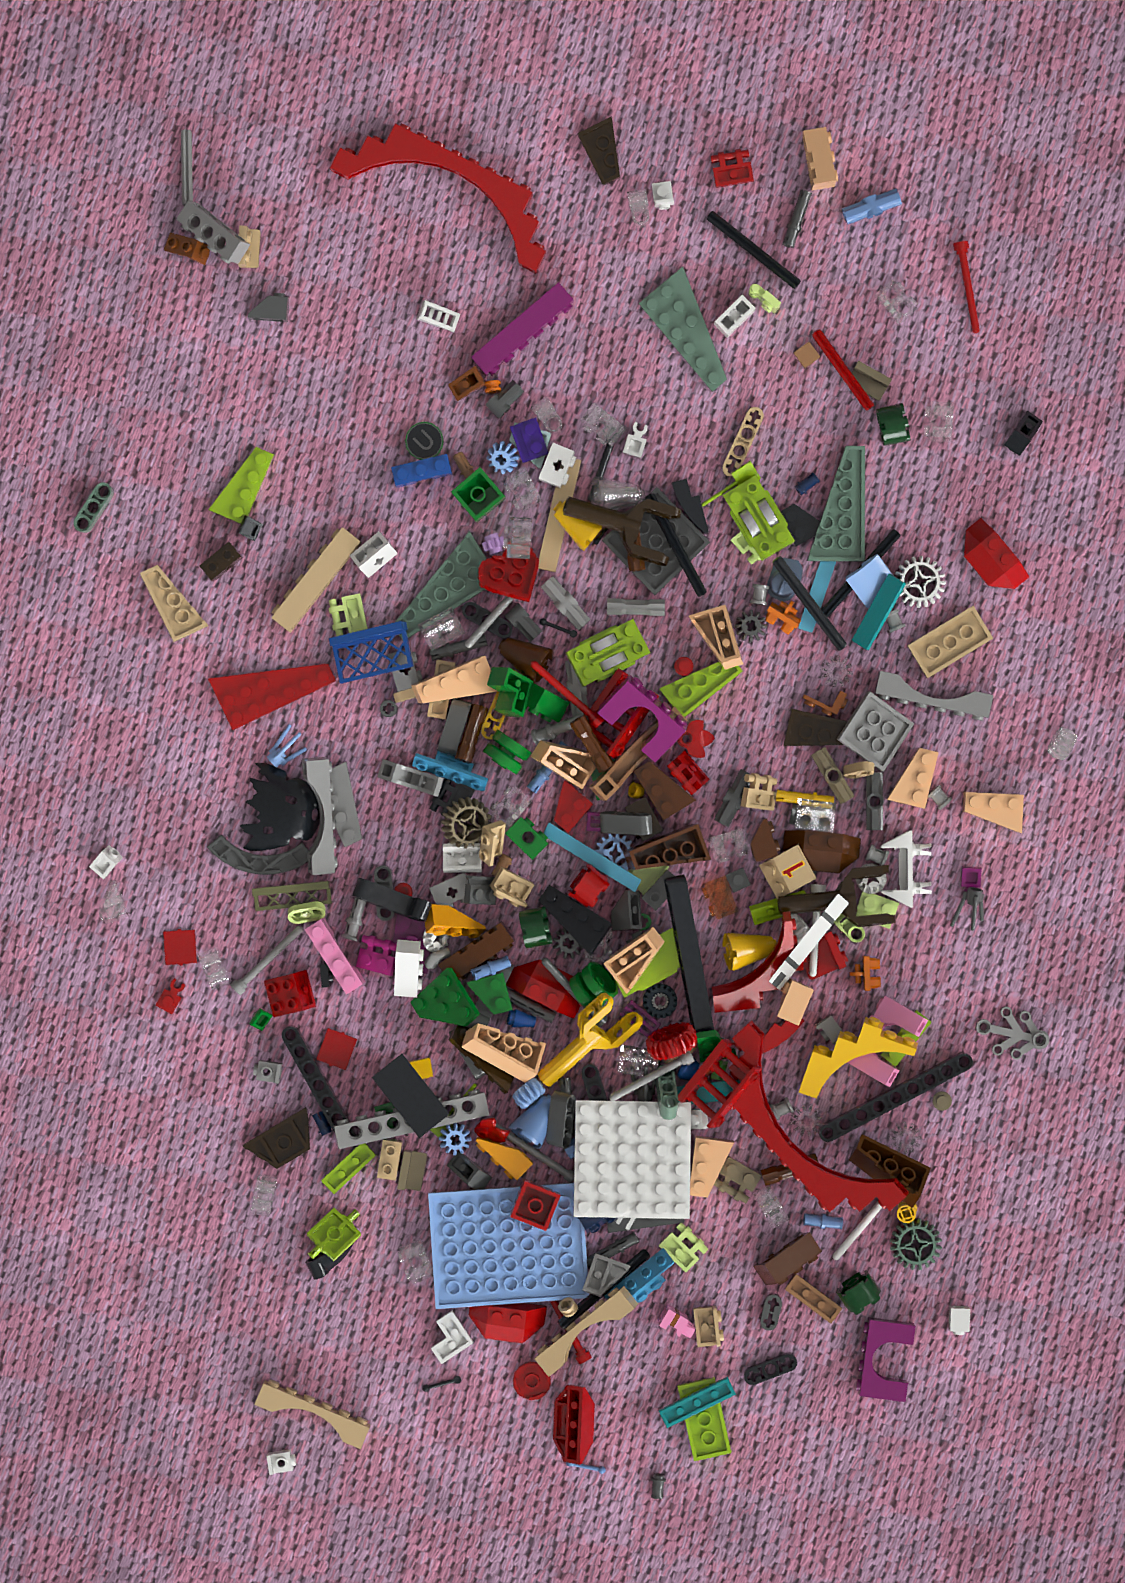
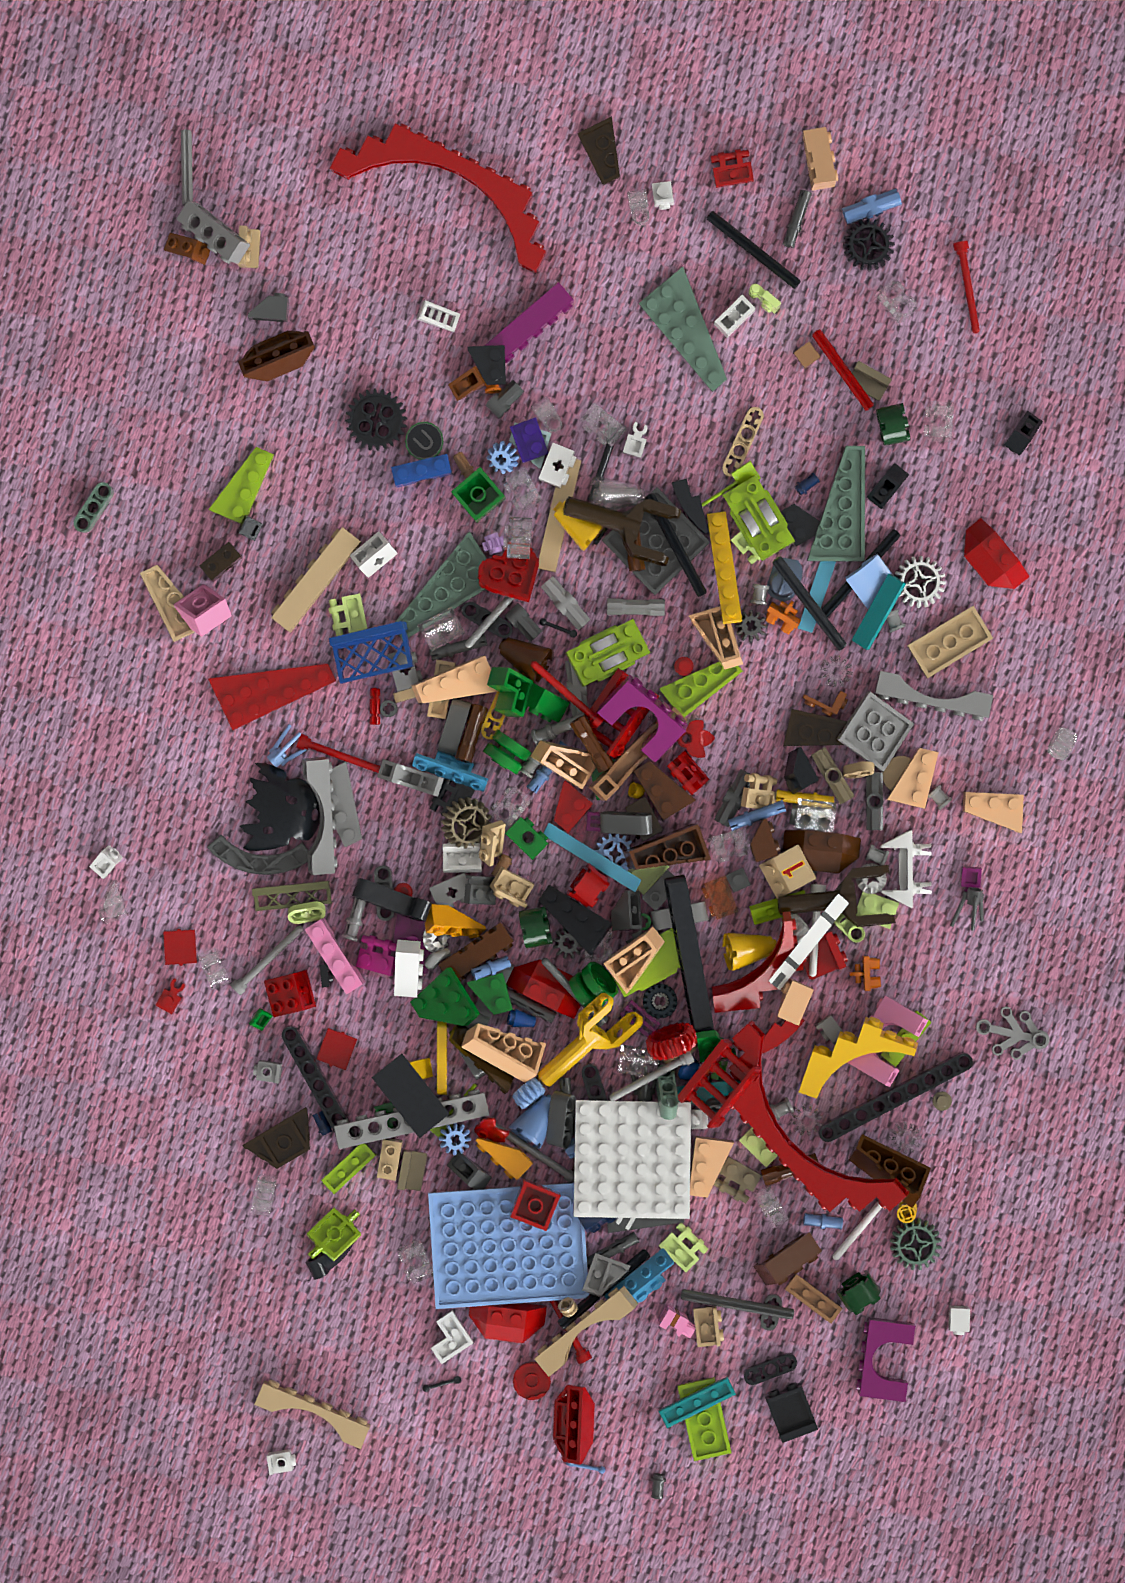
(203, 609): none -> bright pink slope
(277, 355): none -> reddish brown wedge
(305, 743): none -> red piece
(358, 417): none -> black gear
(375, 706): none -> red axle
(441, 1058): none -> yellow beam
(490, 363): none -> black wing
(529, 767): none -> light grey bush
(662, 919): none -> light grey beam
(714, 1104): none -> dark grey bush
(724, 567): none -> yellow plate
(737, 1304): none -> dark grey axle
(756, 815): none -> medium blue pin
(757, 1147): none -> yellowish green plate
(791, 1412): none -> black panel
(799, 771): none -> black slope
(860, 242): none -> black gear
(888, 486): none -> black slope
(894, 770): none -> tan tile

